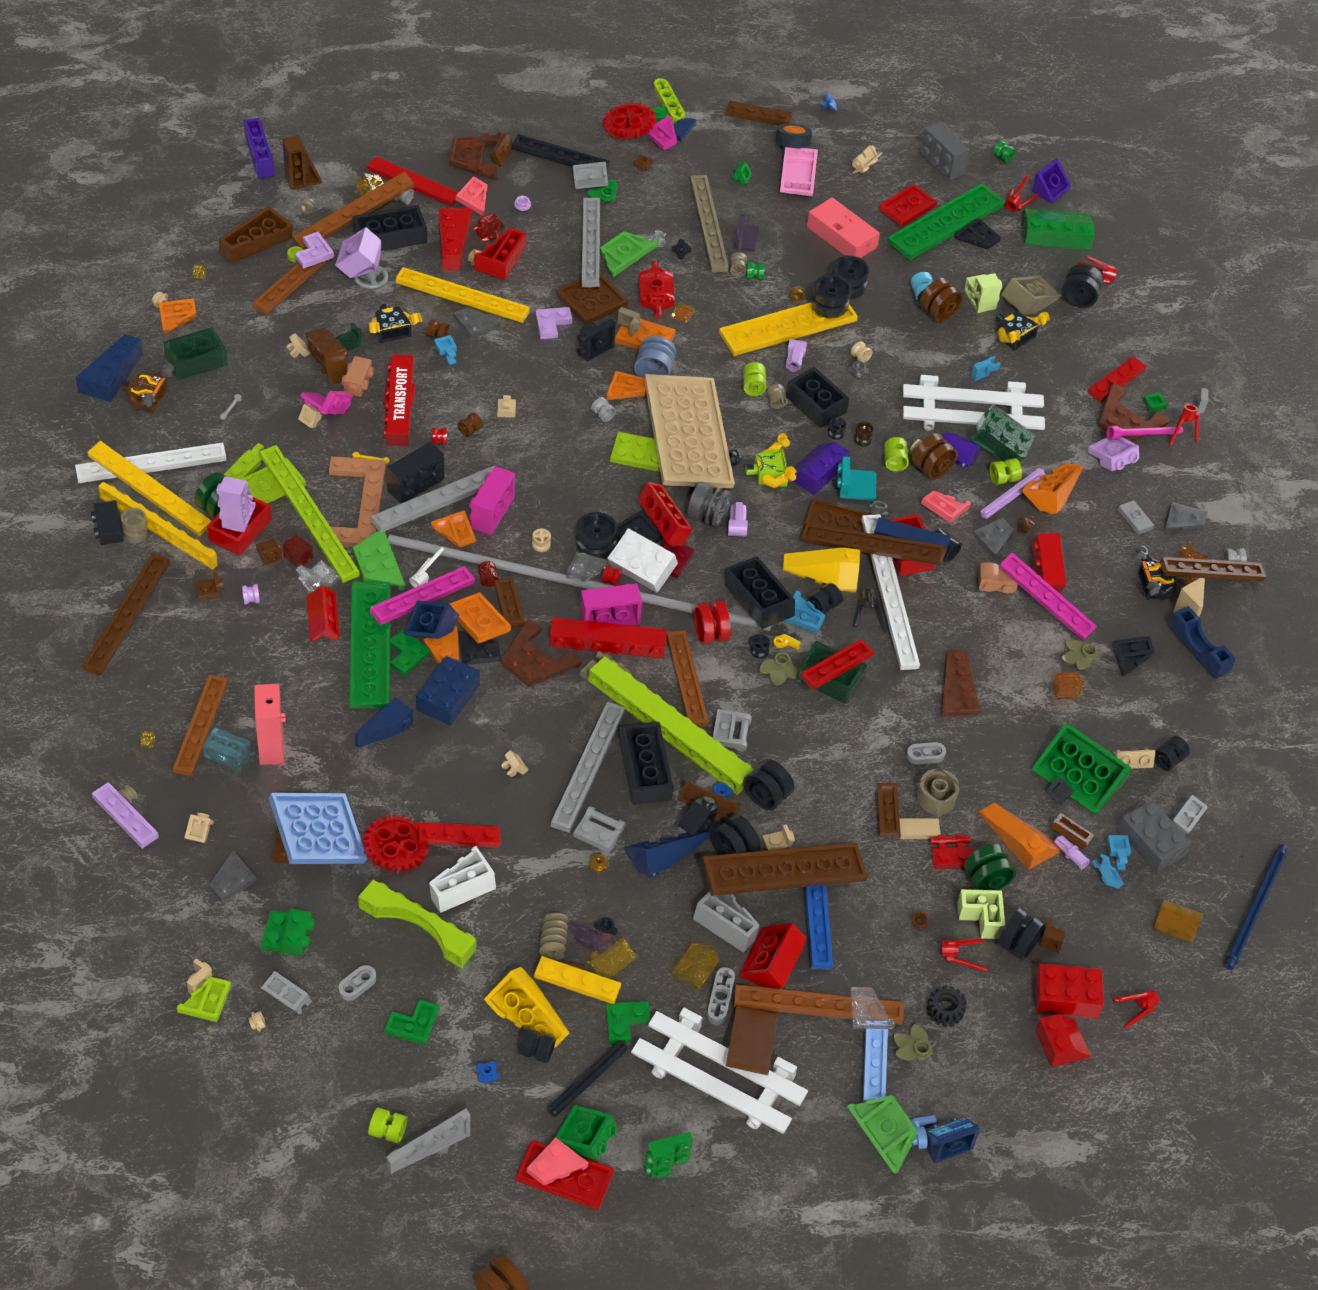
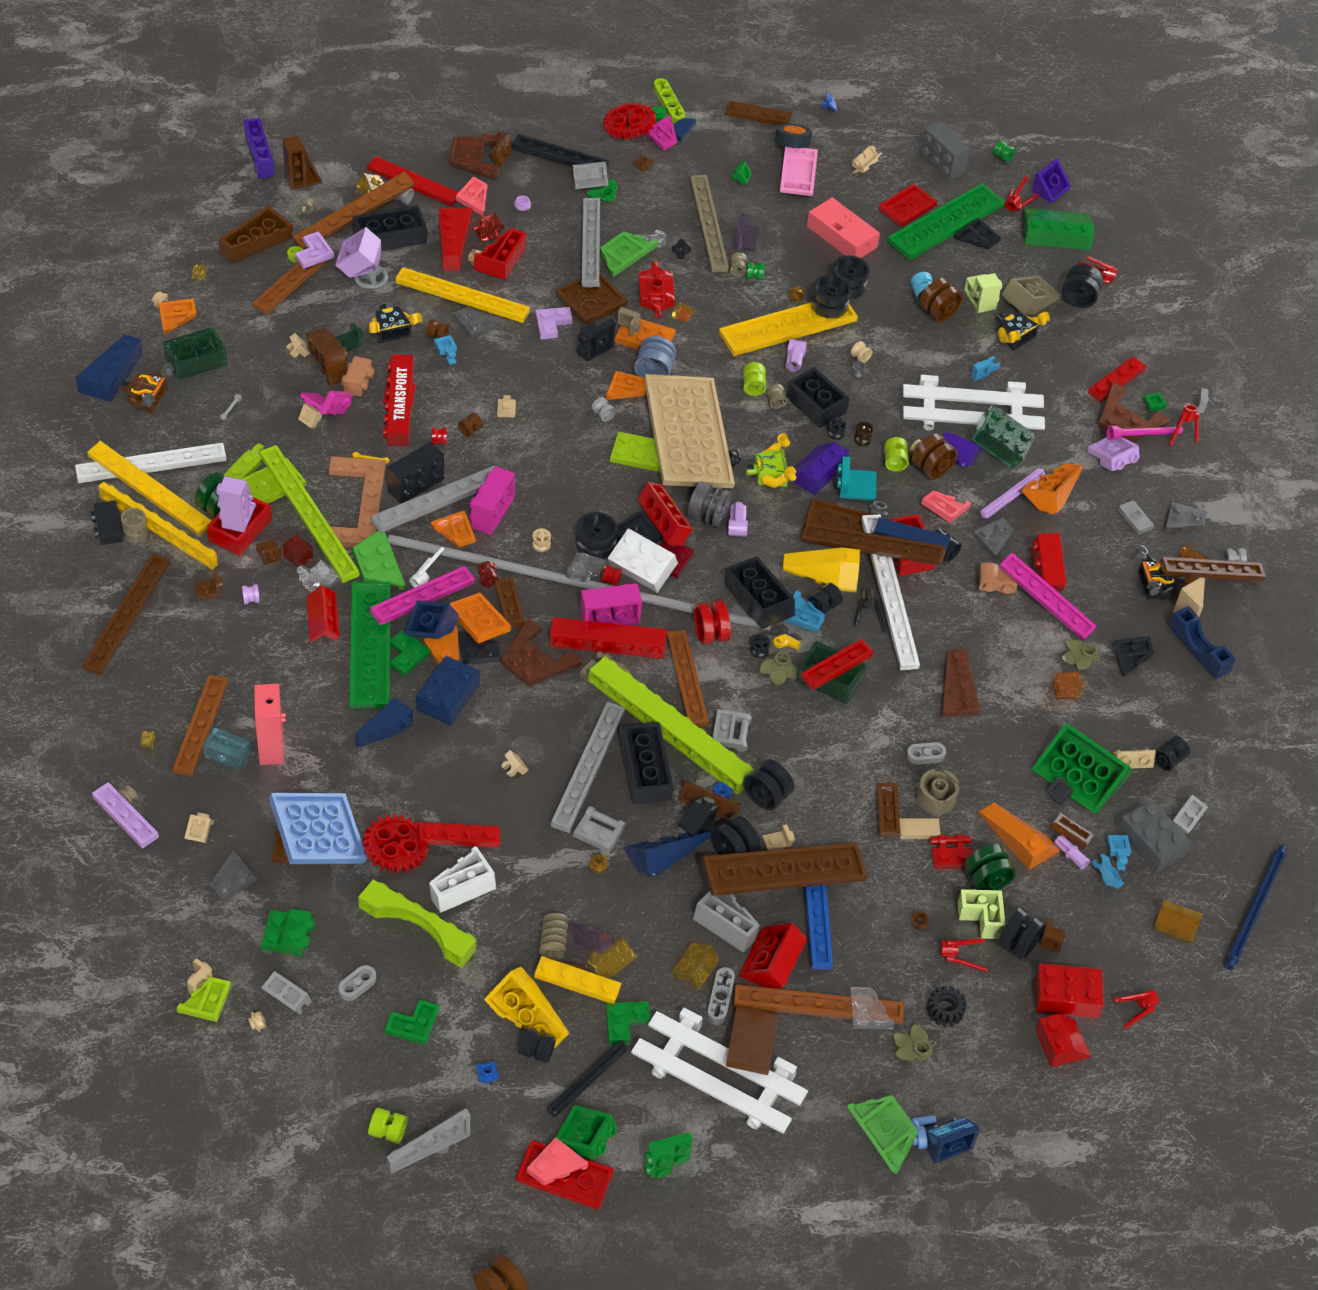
(606, 923): black plate -> none
(875, 1064): light blue plate -> none
(1005, 471): lime wheel -> none
(1026, 524): reddish brown plate -> none

